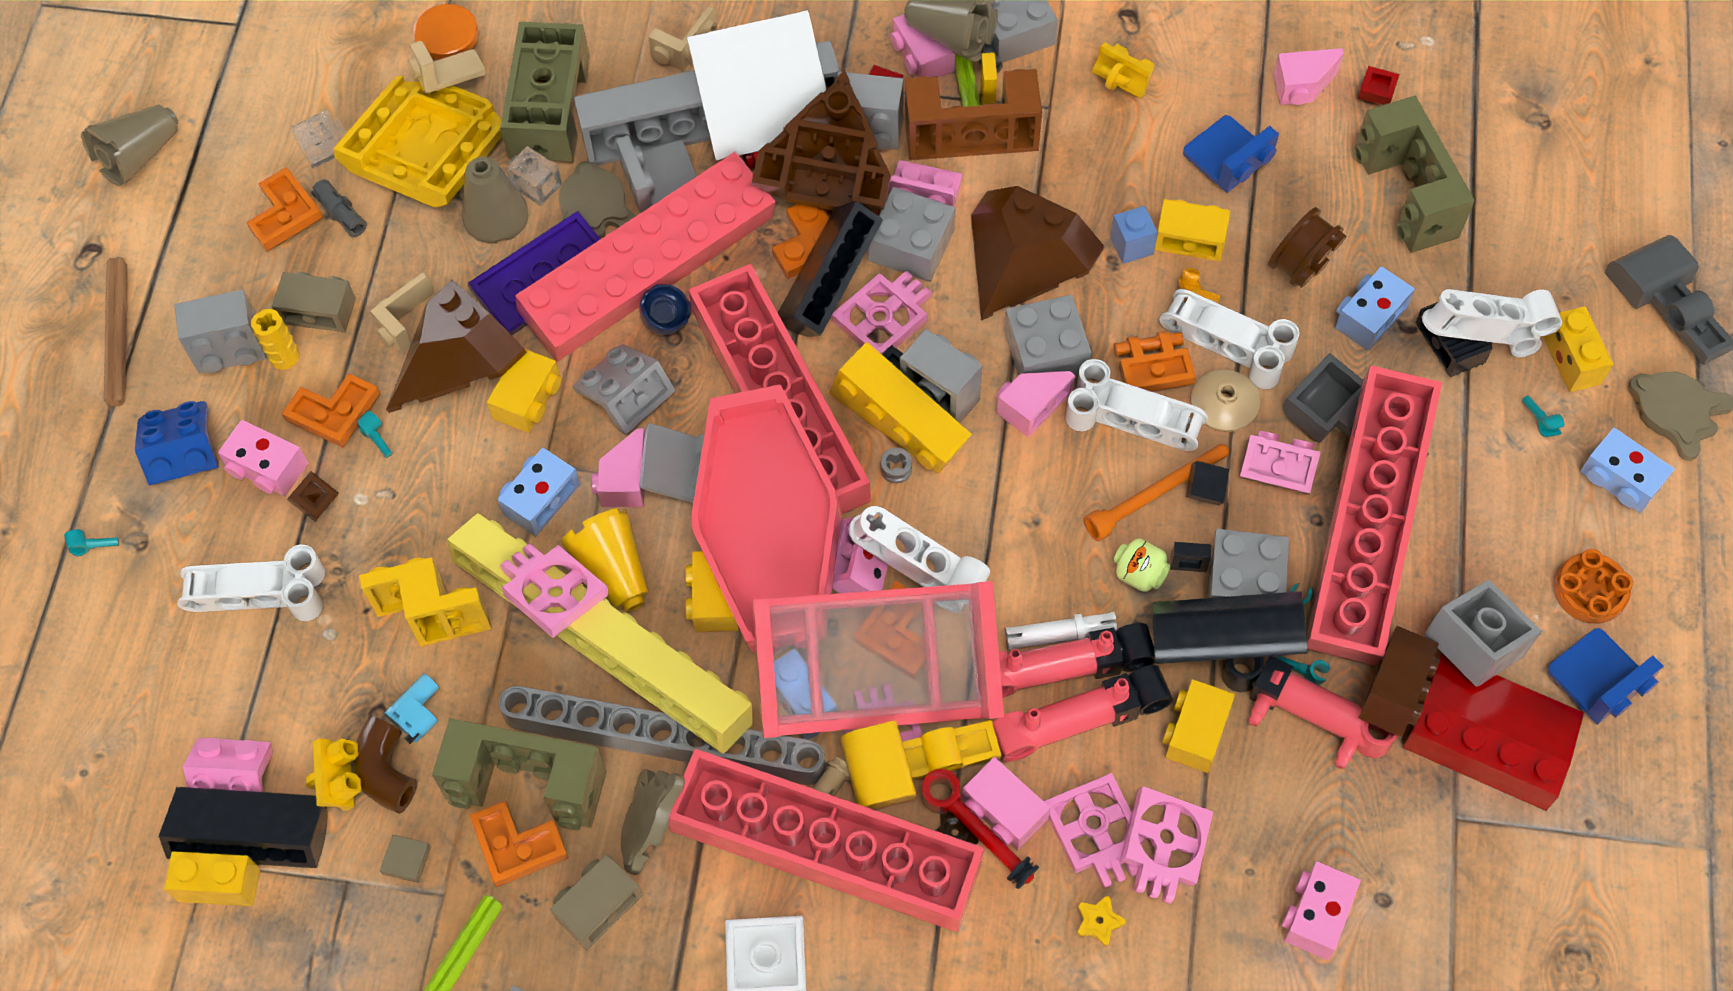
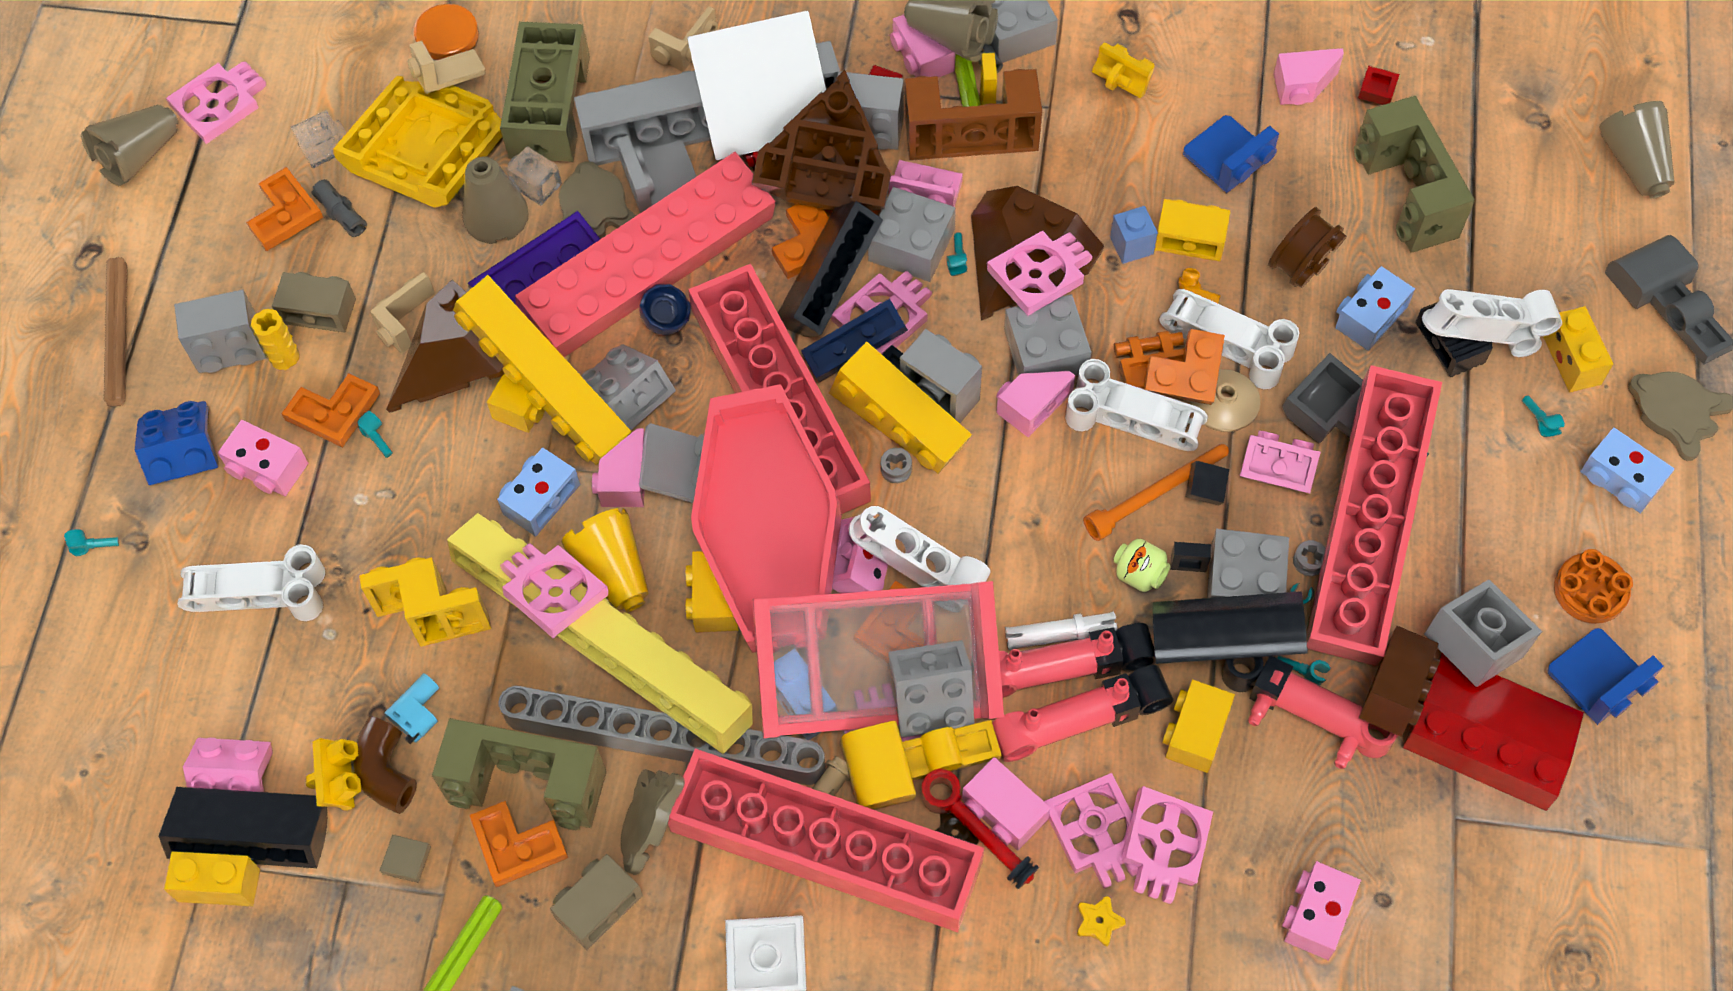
(241, 82): none -> bright pink piece
(313, 496): reddish brown tile -> none
(540, 369): none -> yellow brick
(835, 349): none -> dark blue plate
(932, 687): none -> light grey bracket
(957, 262): none -> teal hand
(1063, 255): none -> bright pink piece
(1194, 377): none -> orange plate
(1300, 562): none -> light grey bush
(1642, 146): none -> dark tan cone

